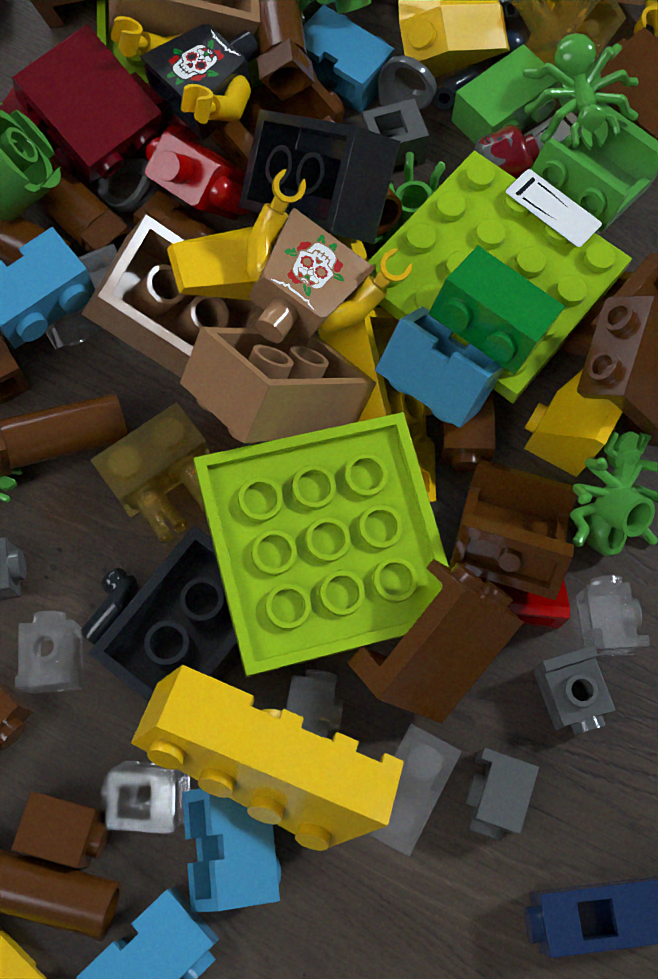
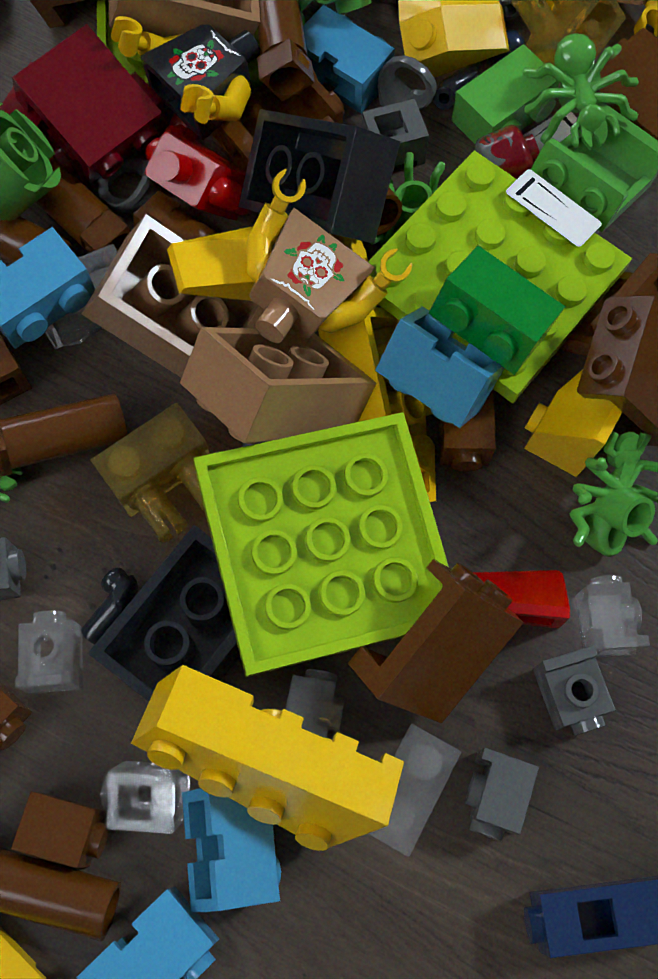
(515, 529): reddish brown panel -> none

